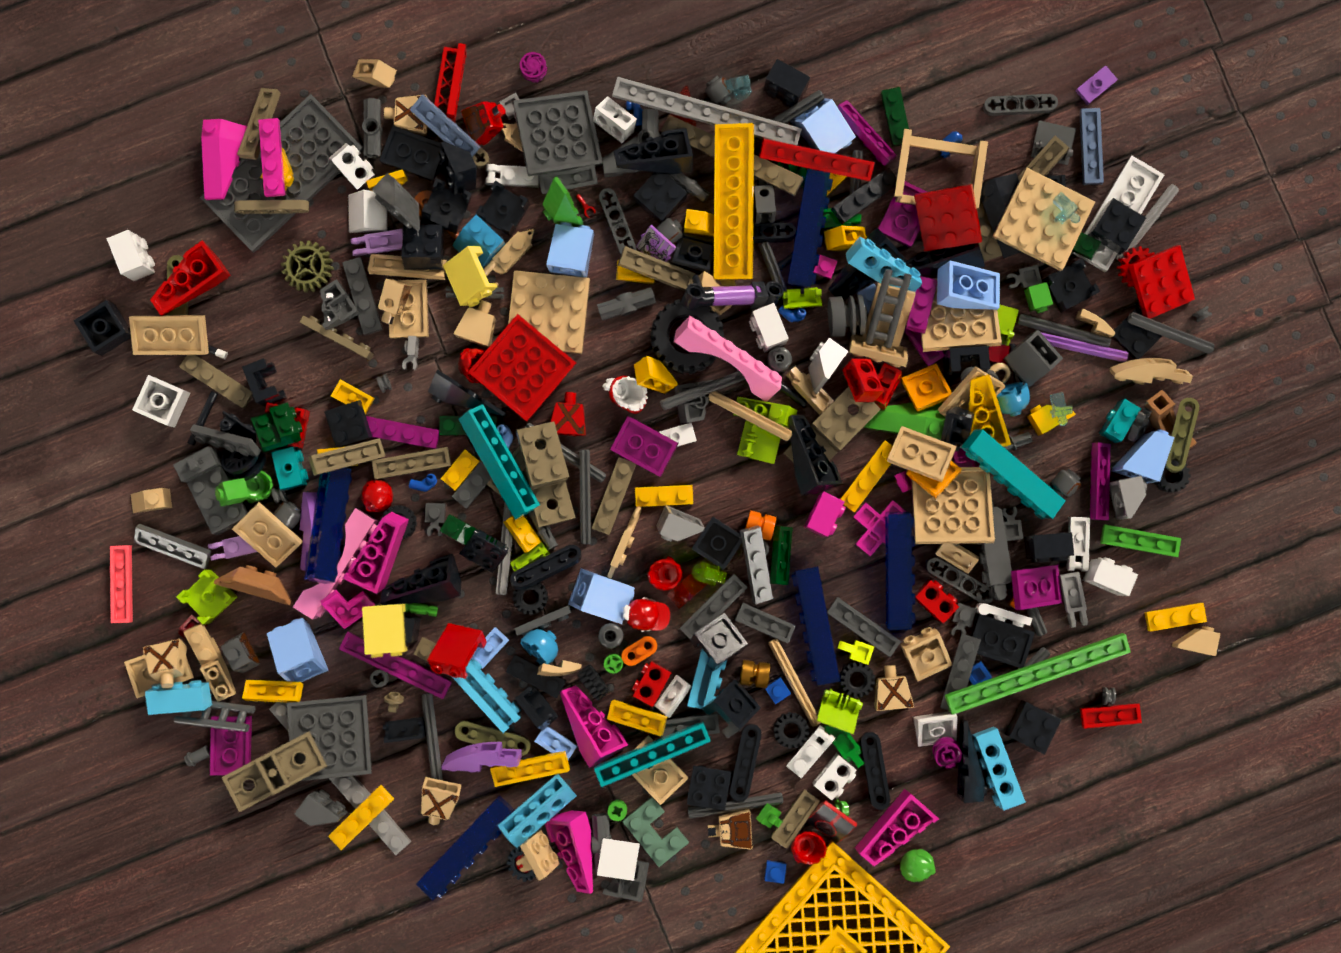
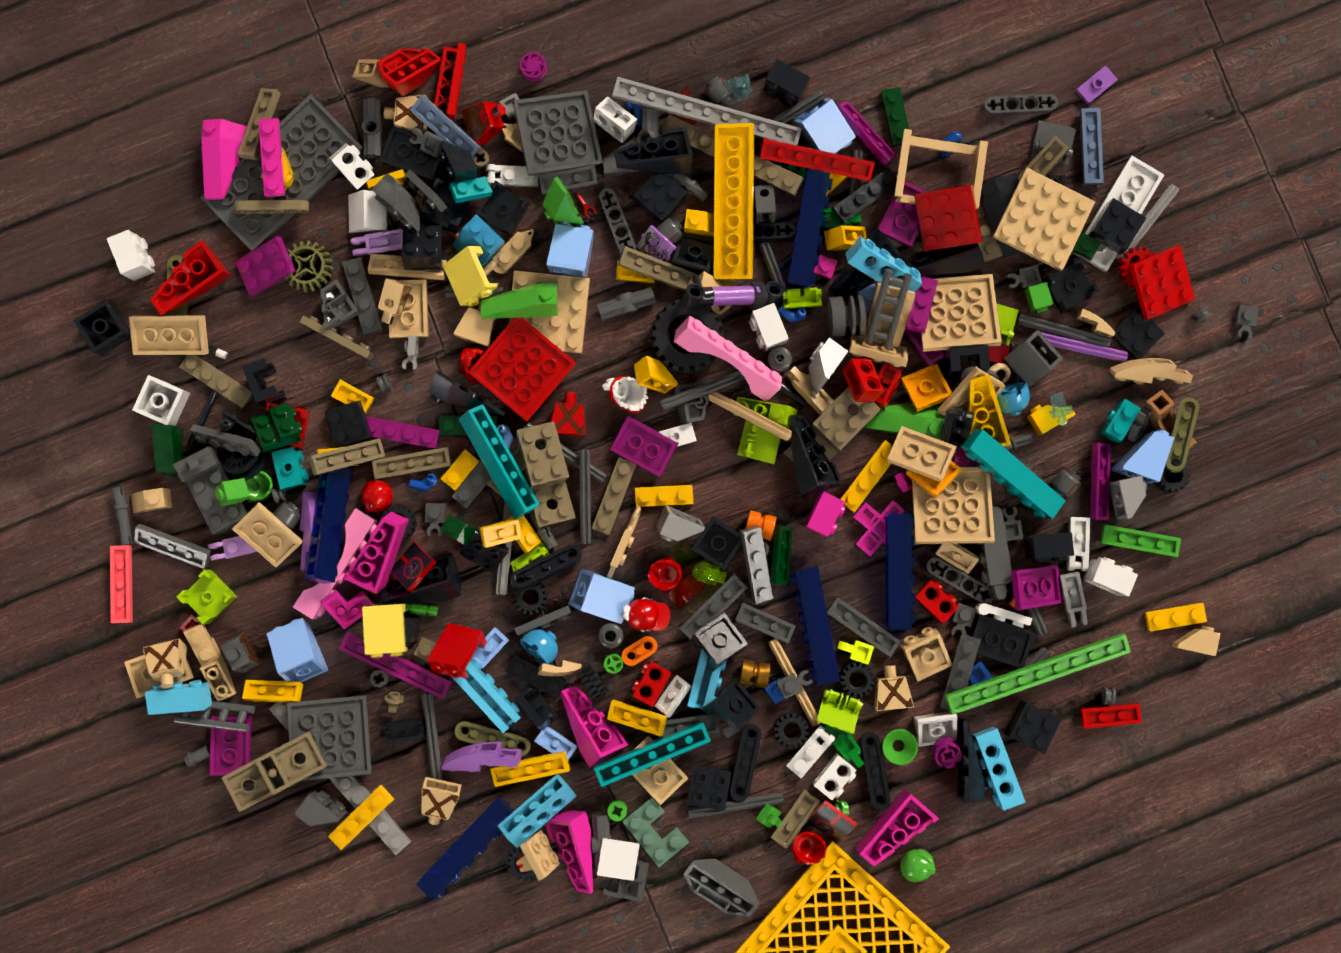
(122, 515): none -> dark grey pin
(167, 448): none -> dark green slope
(255, 583): medium nougat wedge -> none
(265, 266): none -> magenta plate
(408, 69): none -> red wedge
(412, 566): none -> slope
(424, 191): none -> dark grey plate
(429, 142): none -> dark grey plate
(470, 189): none -> teal plate
(500, 533): none -> yellow plate
(528, 301): none -> bright green wedge
(722, 887): none -> dark grey wedge
(733, 829): torso -> none
(775, 871): blue plate -> none
(791, 684): none -> dark grey plate
(909, 750): none -> bright green piece
(967, 287): light blue slope -> none
(1068, 209): clear light blue piece -> none
(1170, 332): dark grey axle -> none
(1246, 317): none -> dark grey plate

